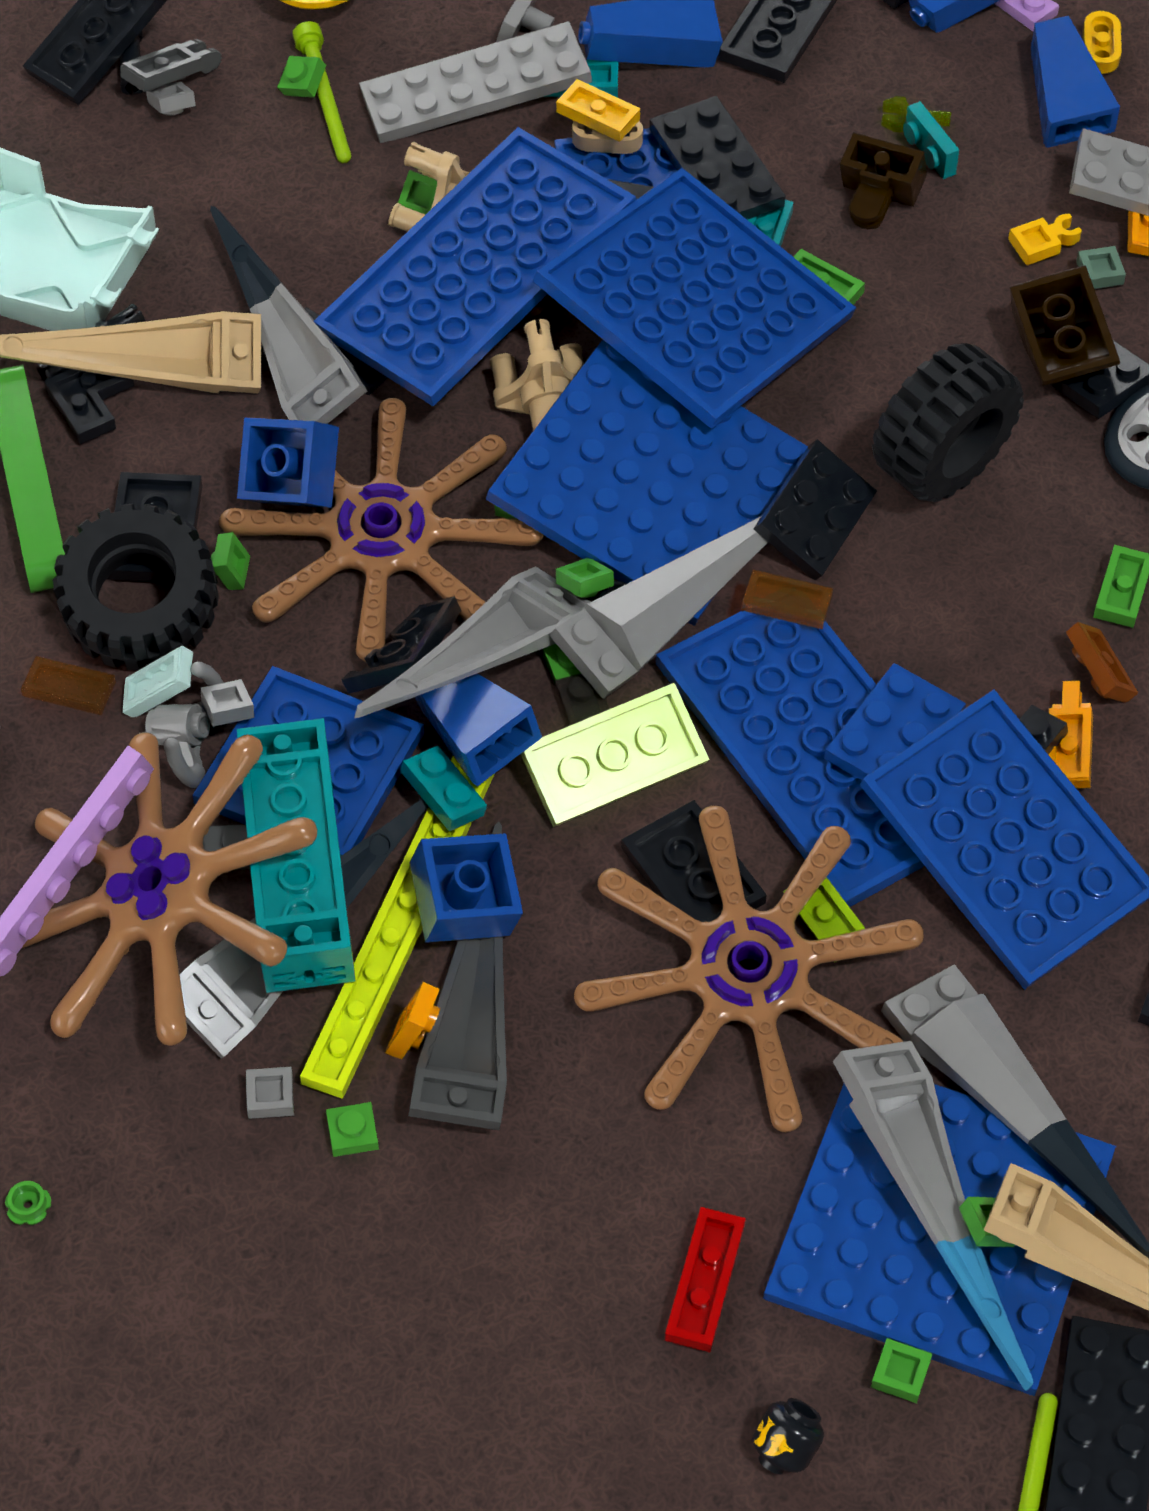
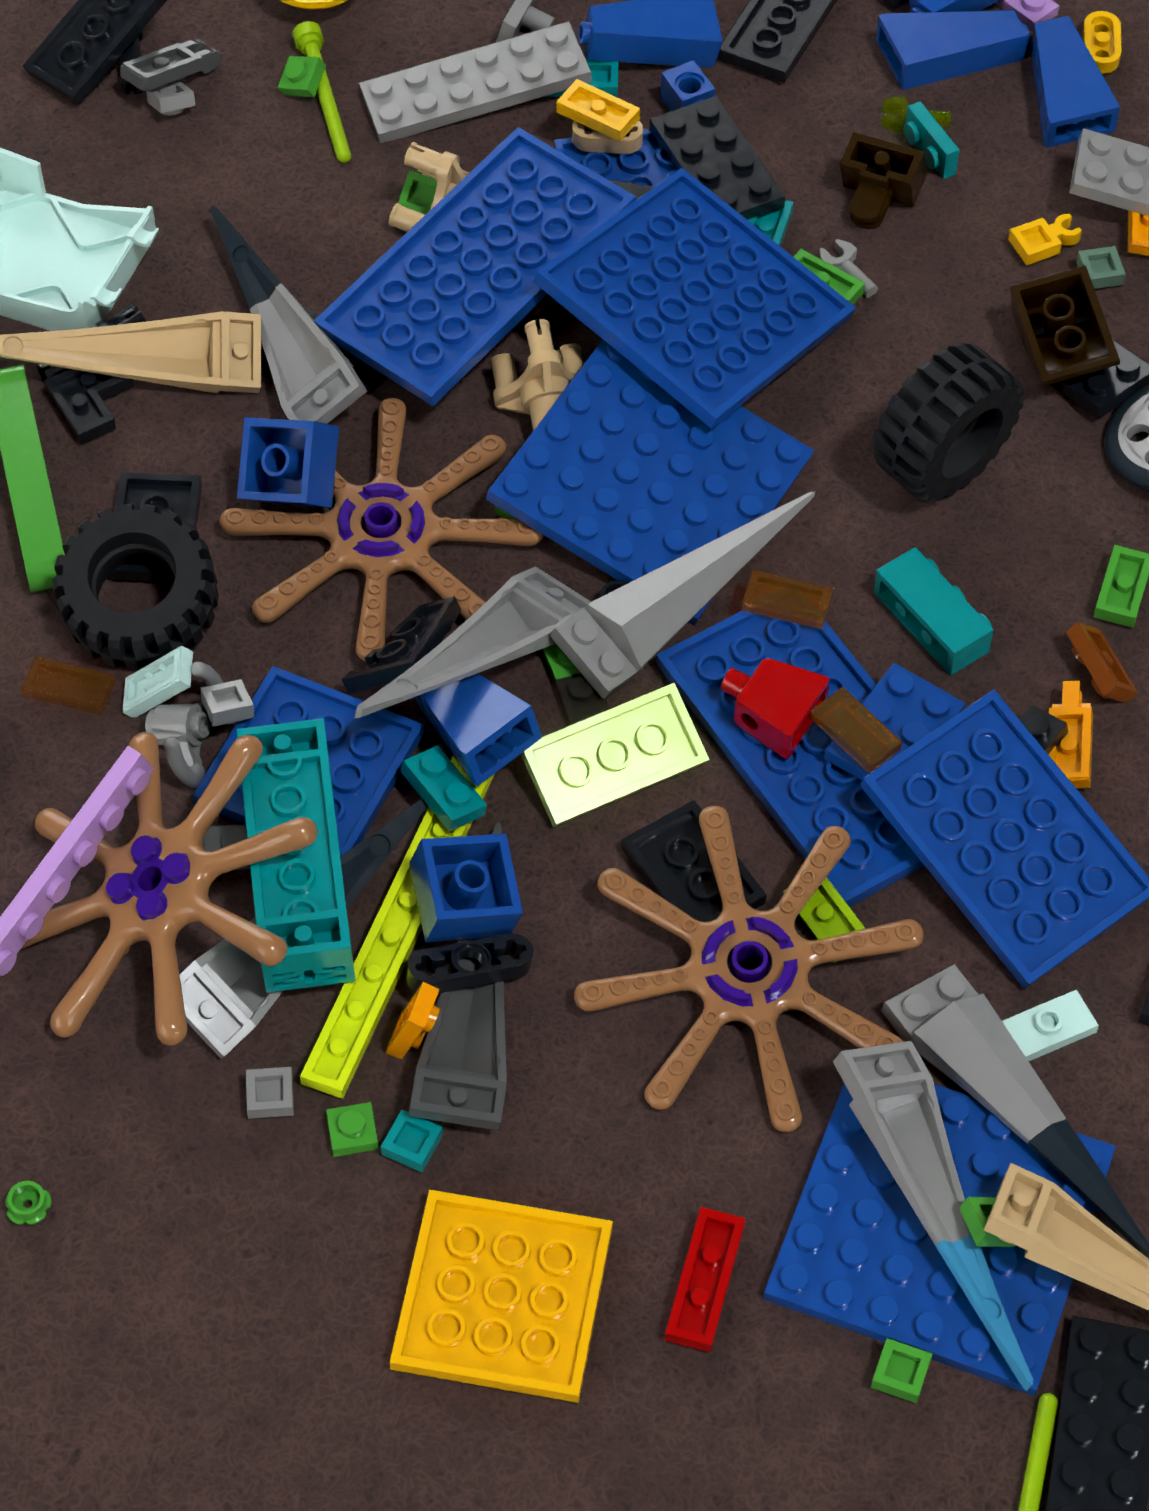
(230, 561): bright green plate -> none
(412, 1141): none -> teal plate
(479, 949): none -> black beam
(502, 1296): none -> yellow plate
(584, 577): bright green plate -> none
(685, 86): none -> blue brick
(776, 702): none -> red torso
(788, 1436): black head -> none
(815, 510): black plate -> none
(845, 263): none -> light grey bar
(856, 730): none -> clear orange tile
(933, 610): none -> teal brick
(949, 44): none -> blue slope
(1051, 1025): none -> light aqua plate

